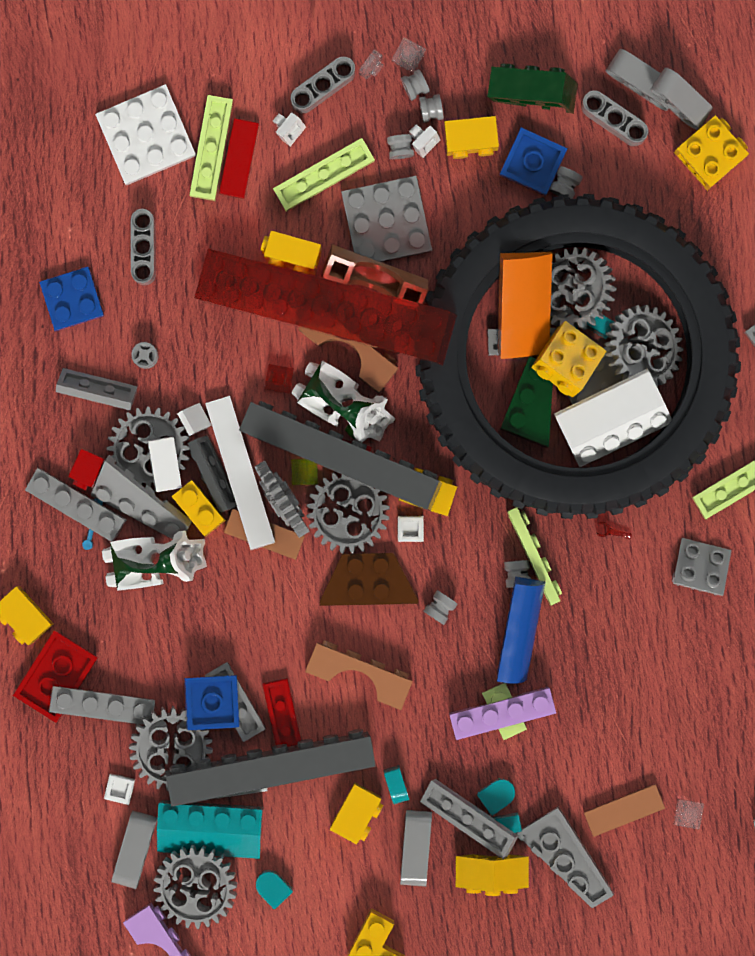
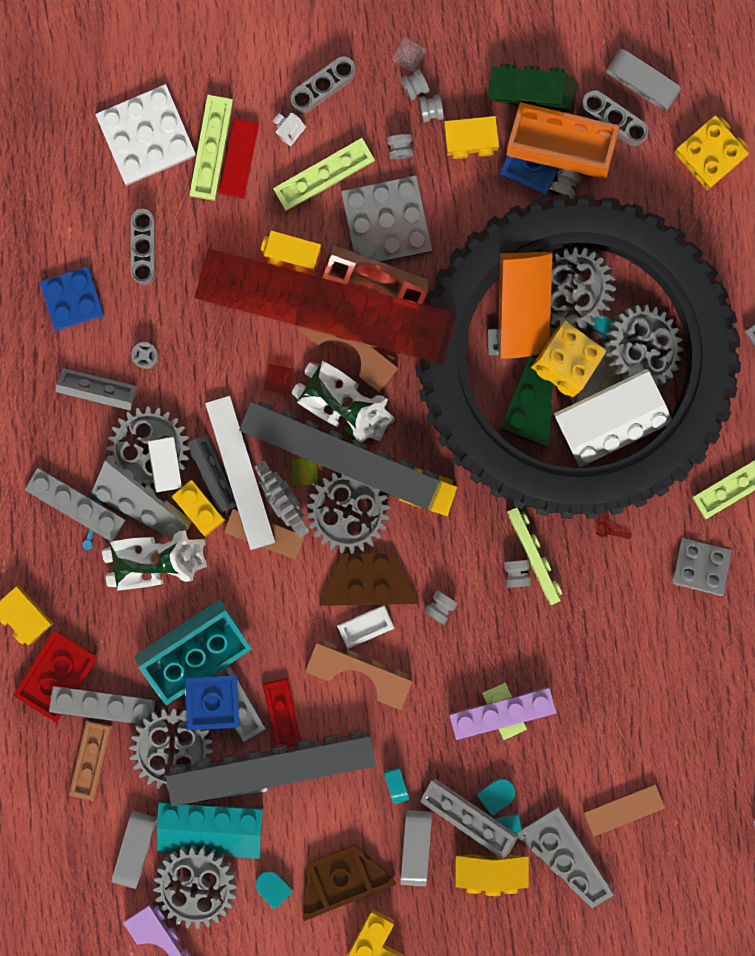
(86, 469): red brick -> none
(90, 760): none -> nougat tile
(119, 789): white tile -> none
(192, 651): none -> teal slope
(194, 419): white tile -> none
(341, 880): none -> reddish brown wing
(356, 814): yellow brick -> none
(365, 626): none -> white tile
(372, 65): clear plate -> none
(410, 528): white tile -> none
(424, 140): white tile -> none
(520, 630): blue brick -> none
(563, 140): none -> orange slope
(681, 98): light grey beam -> none
(688, 814): clear plate -> none

